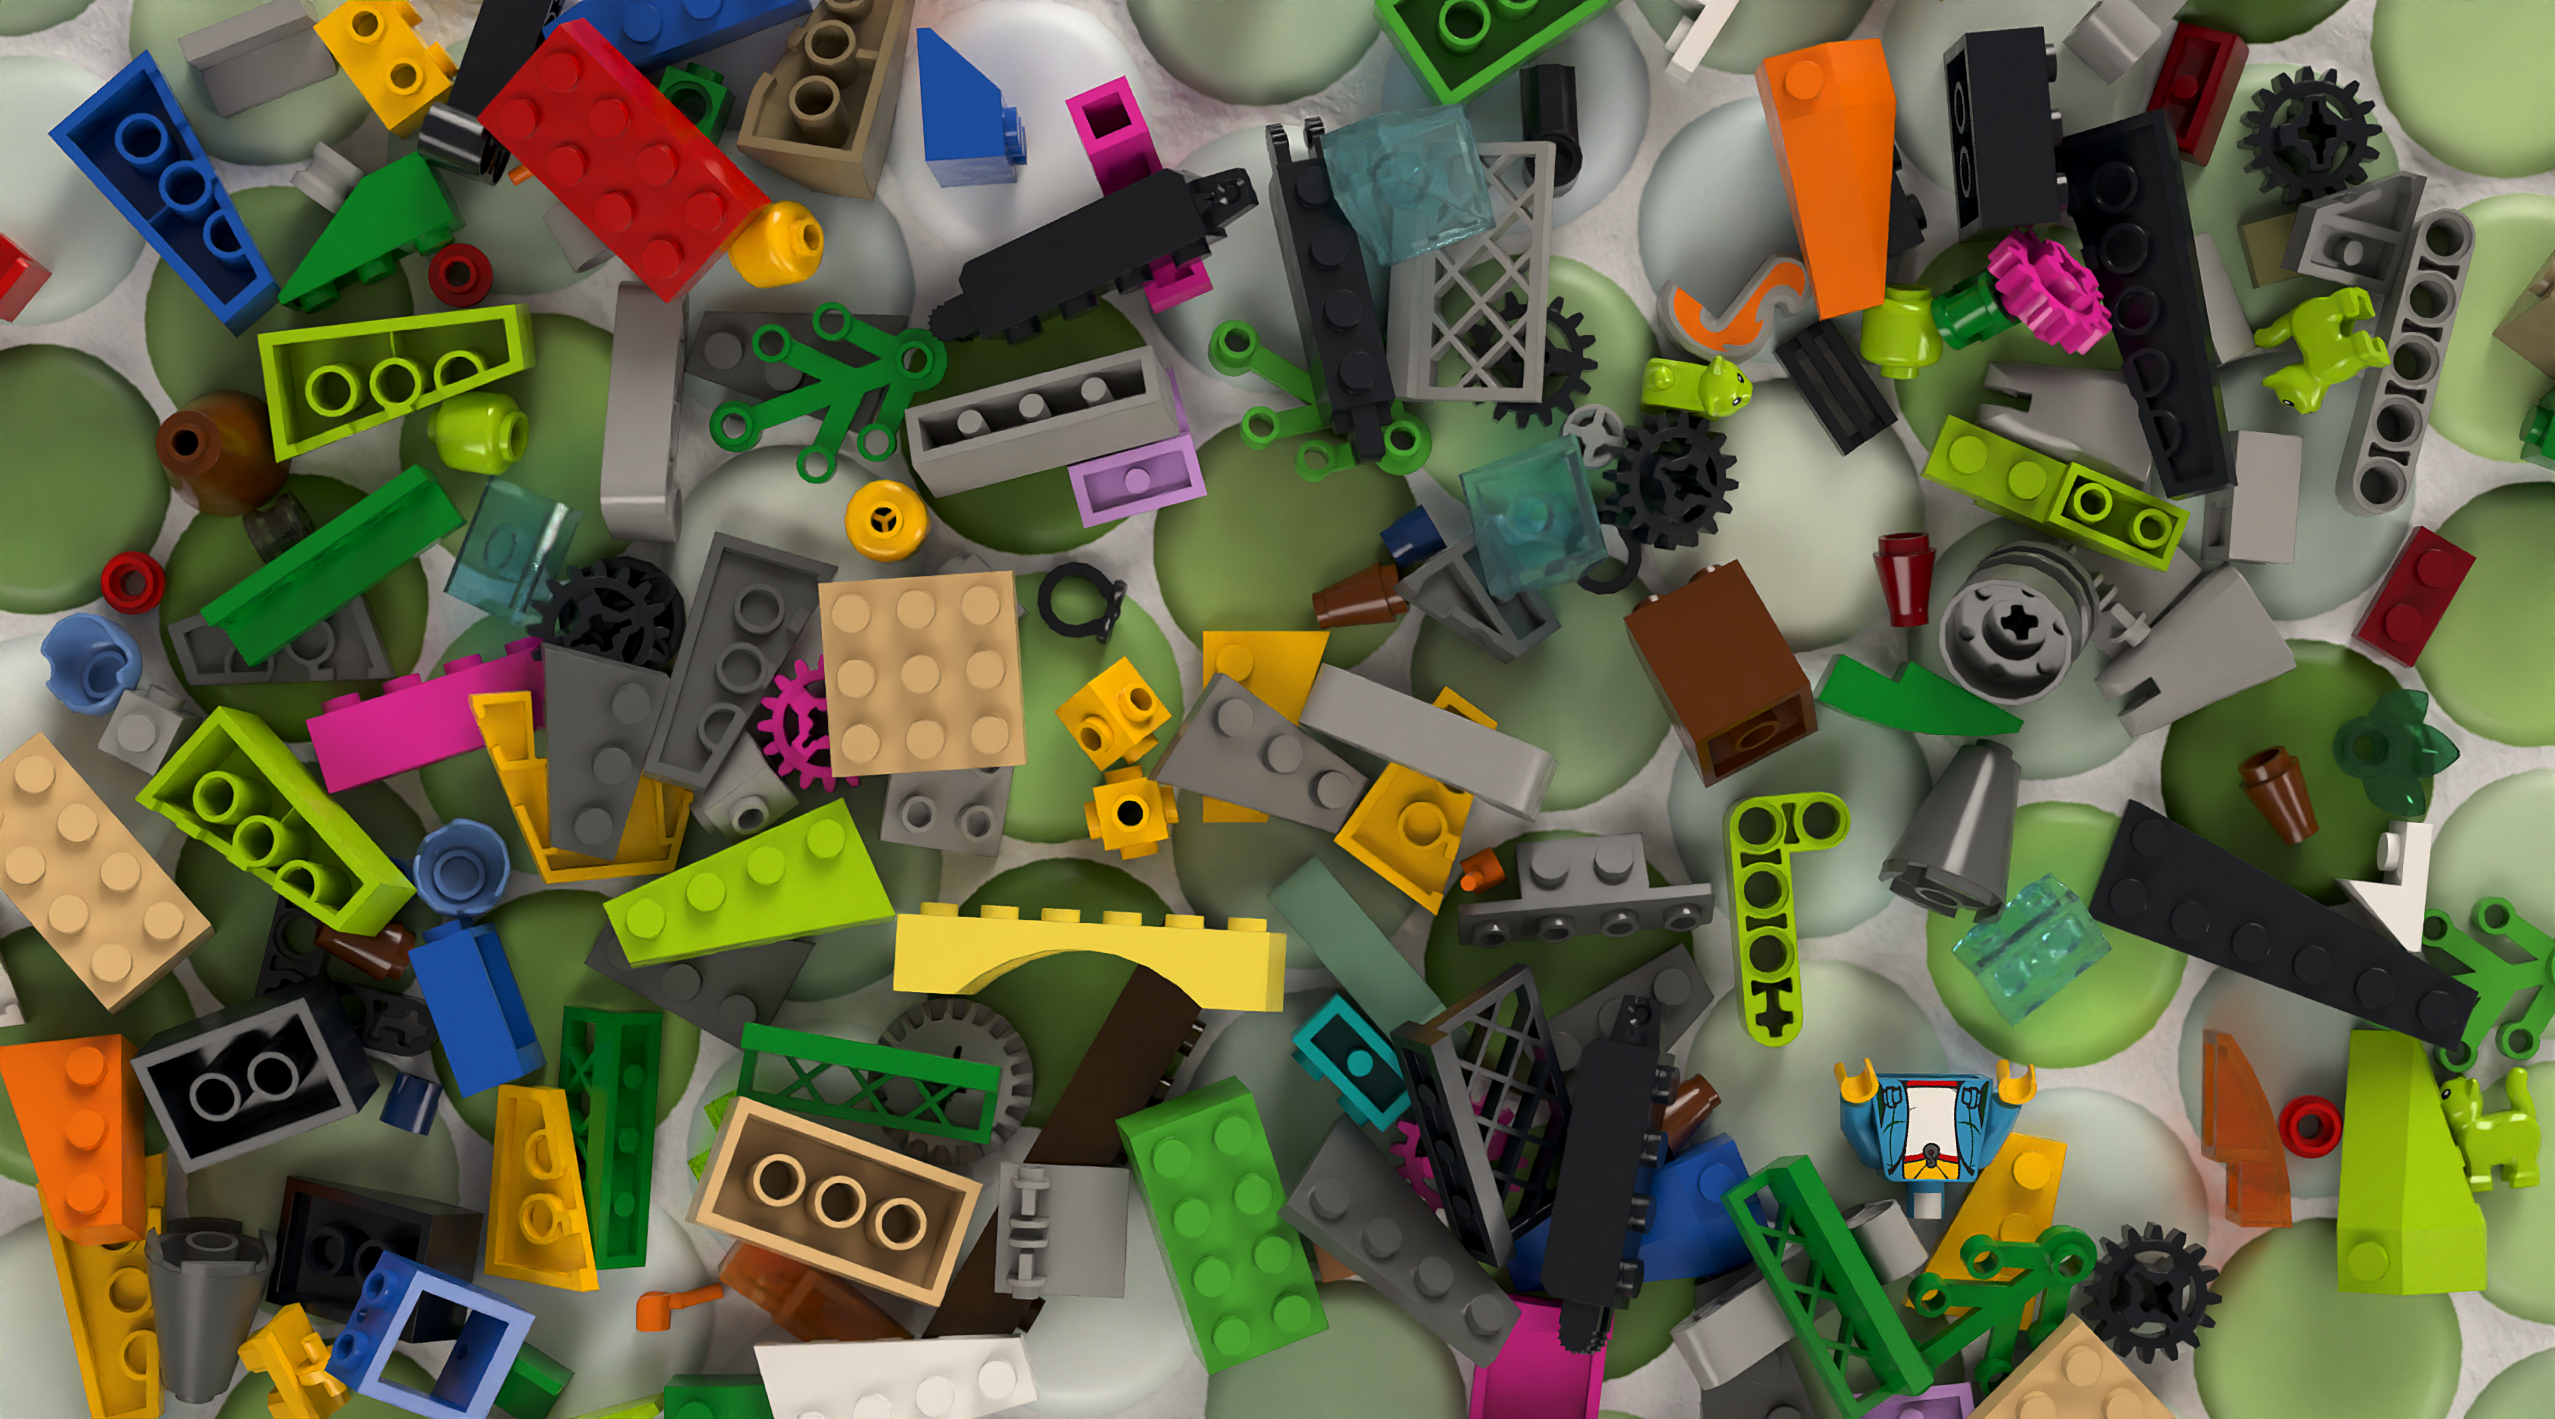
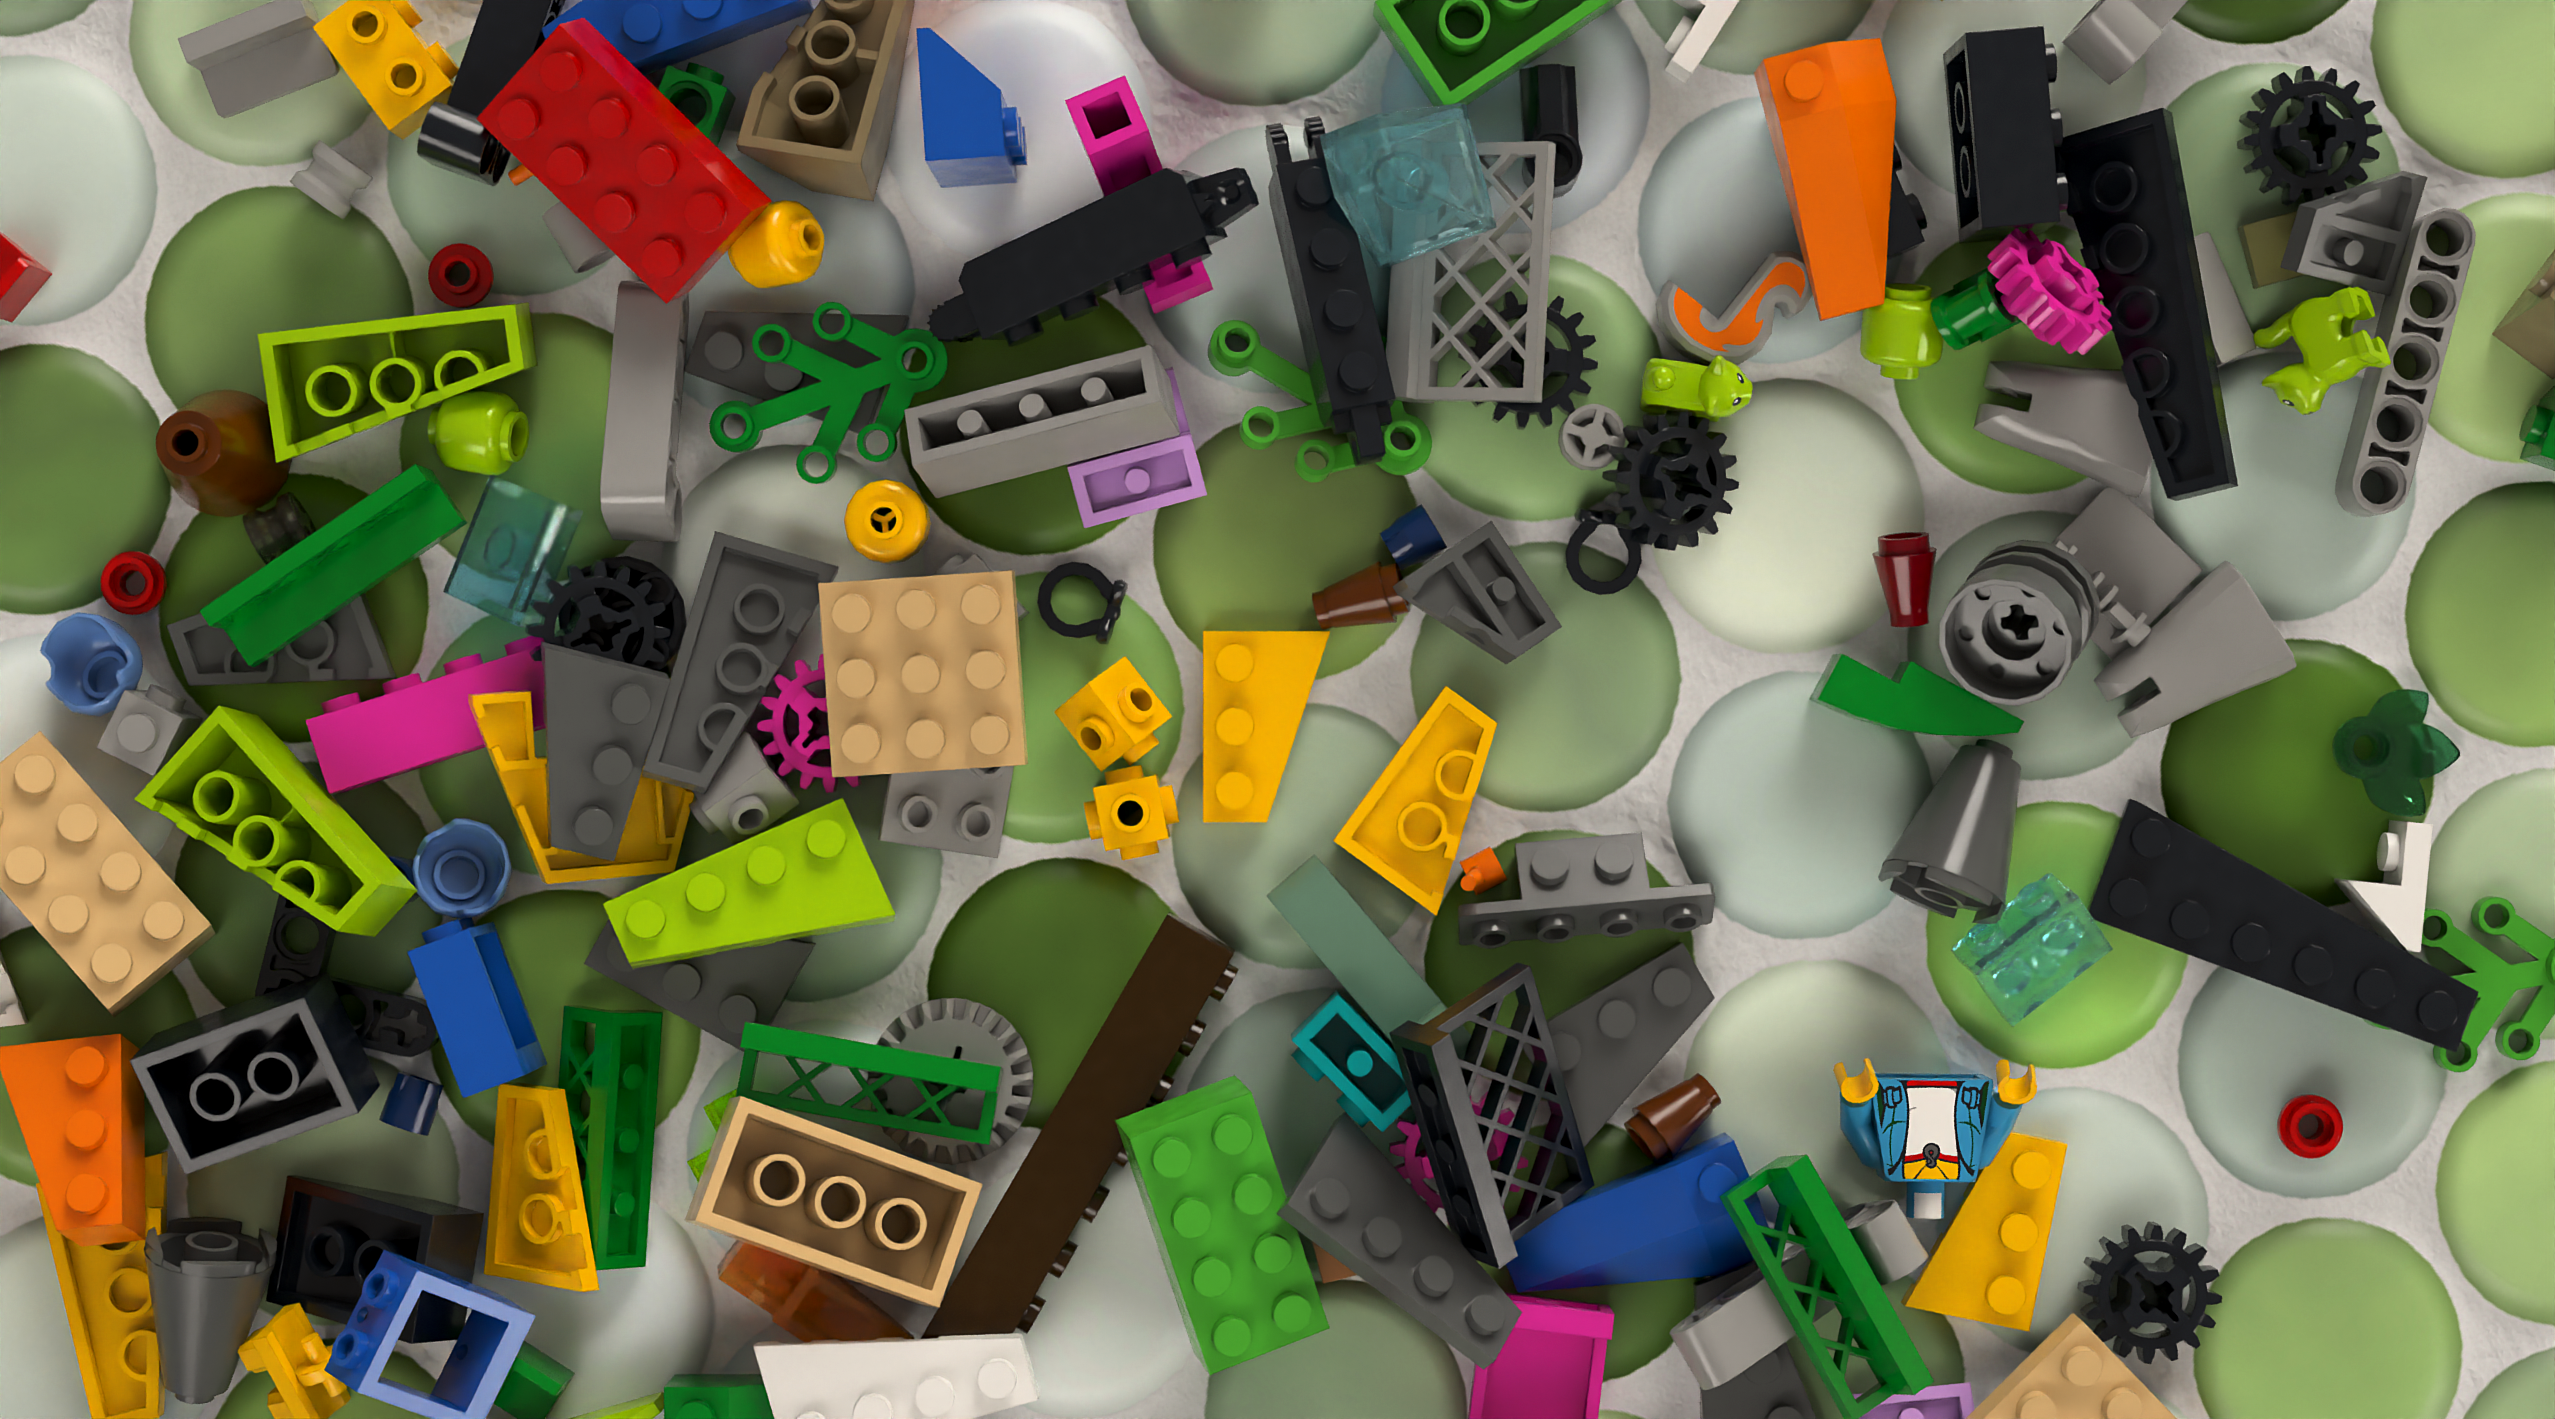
(160, 178): blue wedge -> none
(375, 956): reddish brown cone -> none
(380, 223): green slope -> none
(655, 1307): orange hand -> none
(1061, 1230): light grey hinge -> none
(1214, 967): light yellow arch -> none
(1258, 759): dark grey wing -> none
(1430, 741): light grey beam -> none
(1534, 518): clear light blue slope -> none
(1609, 1173): black hinge -> none
(1722, 671): reddish brown slope -> none
(1778, 915): lime beam -> none
(1853, 369): black tile -> none
(2002, 1303): green plant -> none
(2055, 496): lime slope -> none
(2199, 86): dark red slope -> none
(2244, 1135): clear orange slope -> none
(2259, 515): light grey hinge -> none
(2280, 793): reddish brown cone -> none
(2403, 1189): lime wedge -> none
(2413, 596): dark red plate -> none
(2497, 1137): lime animal -> none

